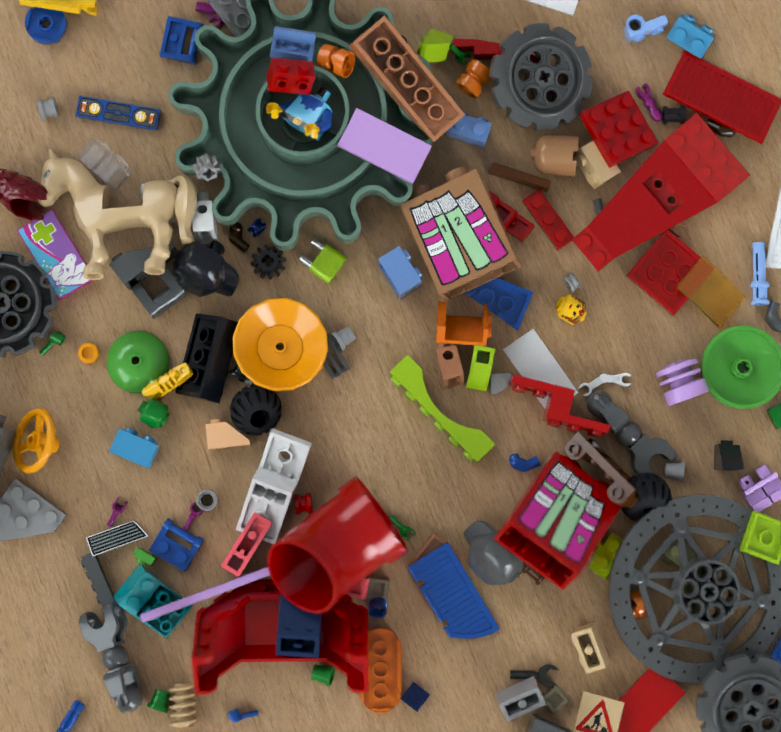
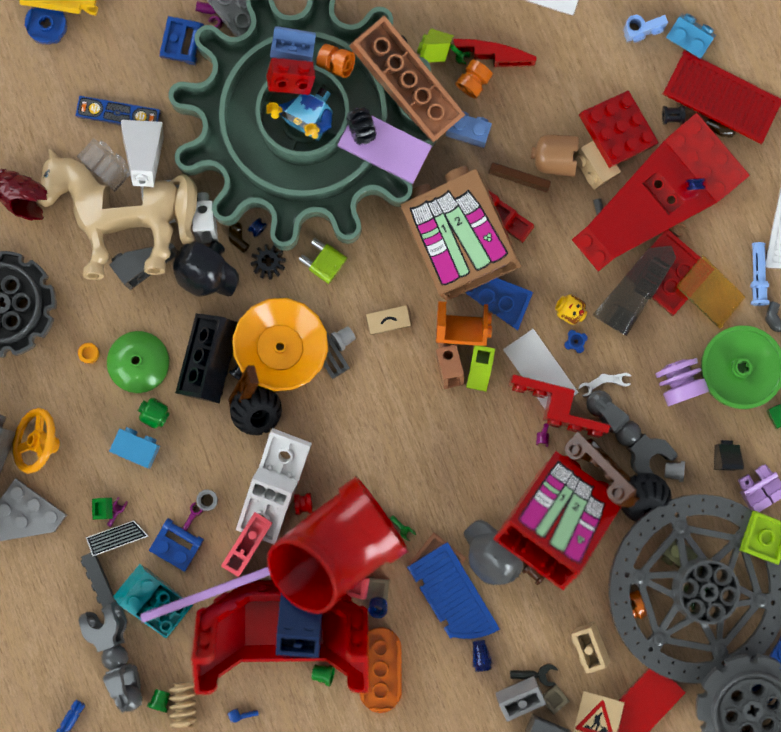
(48, 108): light grey wheel -> none
(55, 254): tile -> none
(57, 338): green hand -> none
(102, 508): none -> green tile
(143, 148): none -> white slope
(144, 557): bright green plate -> none
(164, 299): dark grey connector -> none
(168, 381): yellow hinge -> none
(206, 167): light grey gear -> none
(223, 435): light nougat slope -> none
(247, 384): none -> reddish brown tile
(361, 126): none -> black gear
(388, 320): none -> tan tile
(399, 272): medium blue brick -> none
(415, 696): clear blue tile -> none
(472, 441): lime arch -> none
(481, 657): none -> clear blue cone
(499, 382): light grey tile -> none
(523, 465): blue arm -> none
(543, 437): none -> magenta hand
(548, 219): red plate -> none
(570, 63): dark grey piece -> none
(571, 282): light grey bush -> none
(573, 335): none -> blue plate
(604, 556): lime brick -> none
(633, 292): none -> clear smoke panel
(656, 113): magenta piece -> none
(695, 184): none -> clear blue bush

